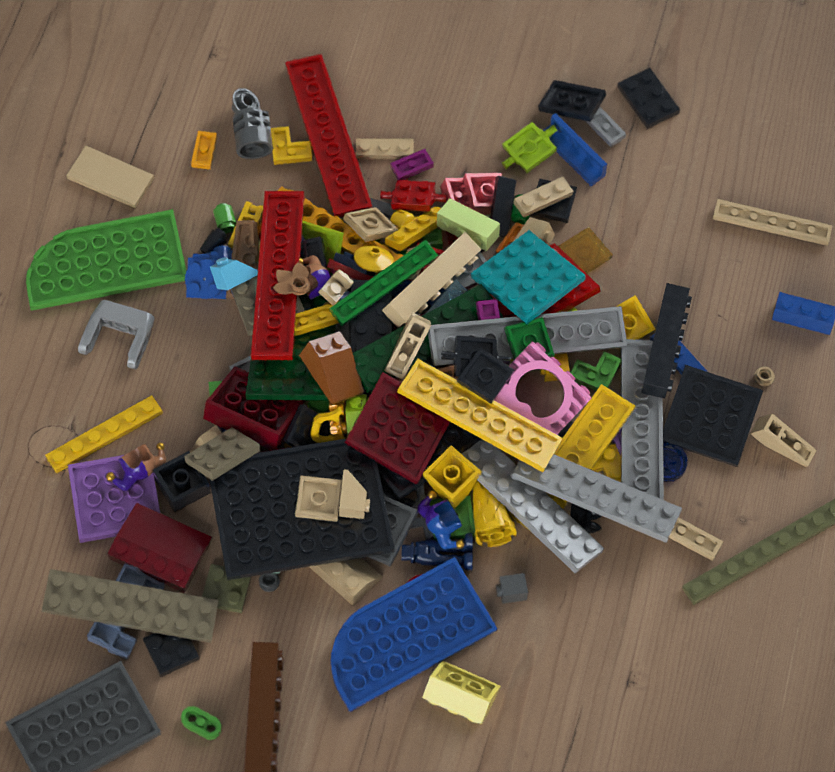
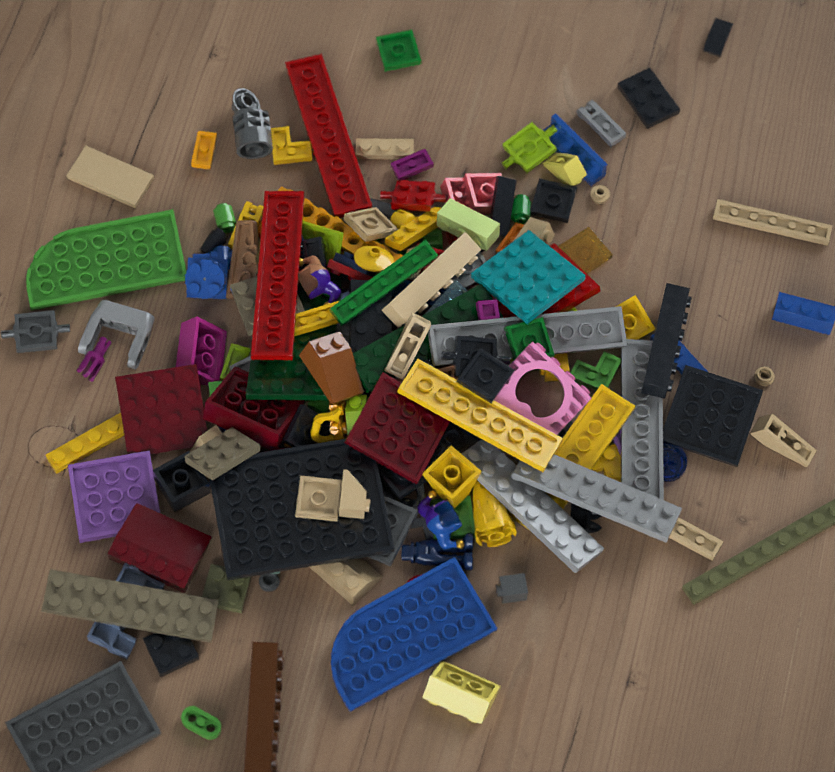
(35, 331): none -> dark grey plate
(94, 359): none -> magenta arm
(138, 466): piece -> none
(161, 409): none -> dark red plate
(202, 345): none -> dark pink slope
(230, 273): medium azure slope -> none
(235, 354): none -> lime plate
(289, 281): medium nougat plate -> none
(336, 286): tan bracket -> none
(398, 50): none -> green plate
(543, 196): tan plate -> none
(566, 168): none -> light yellow slope
(572, 100): black plate -> none
(600, 199): none -> tan plate
(717, 37): none -> black slope

